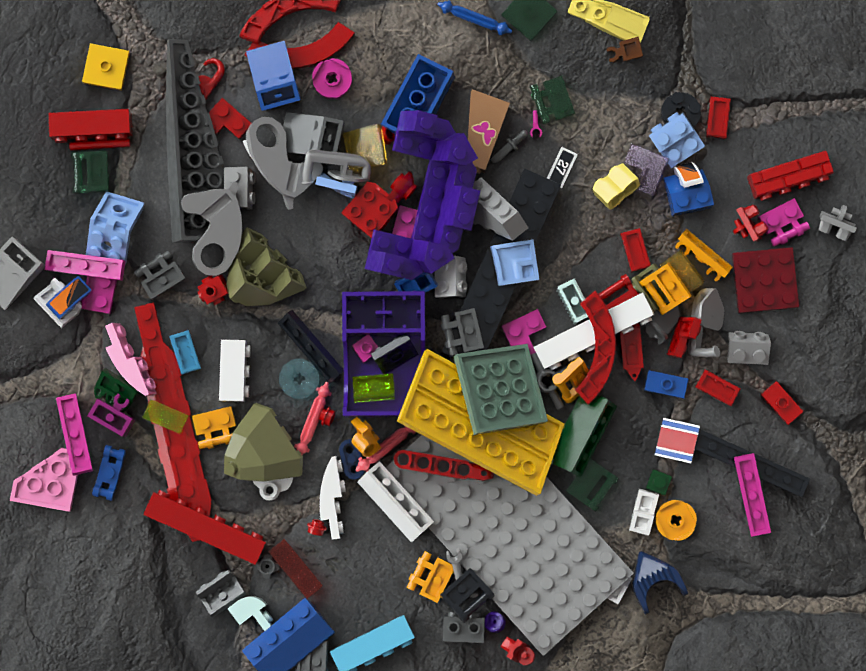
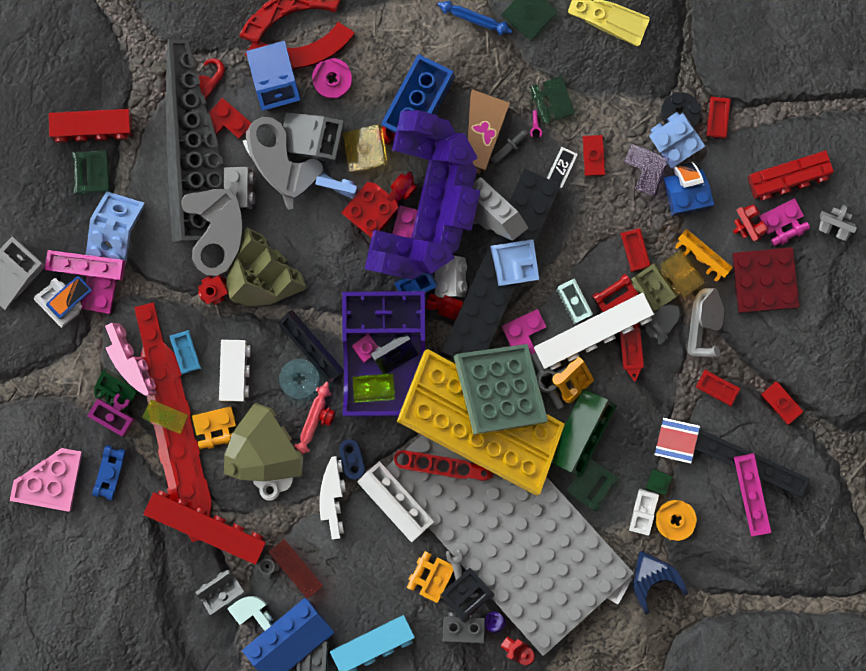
(74, 434): dark pink plate -> none
(99, 144): red bar -> none
(105, 67): yellow plate -> none
(162, 280): dark grey plate -> none
(316, 527): red plate -> none
(338, 159): light grey piece -> none
(365, 439): light orange plate -> none
(386, 446): coral wheel -> none
(447, 306): none -> red plate
(468, 330): dark grey plate -> none
(593, 155): none -> red plate
(604, 347): red tile -> none
(615, 186): light yellow brick -> none
(629, 50): reddish brown plate -> none
(666, 384): blue plate -> none
(670, 285): light orange plate -> none
(685, 329): red plate -> none
(748, 348): light grey bracket -> none

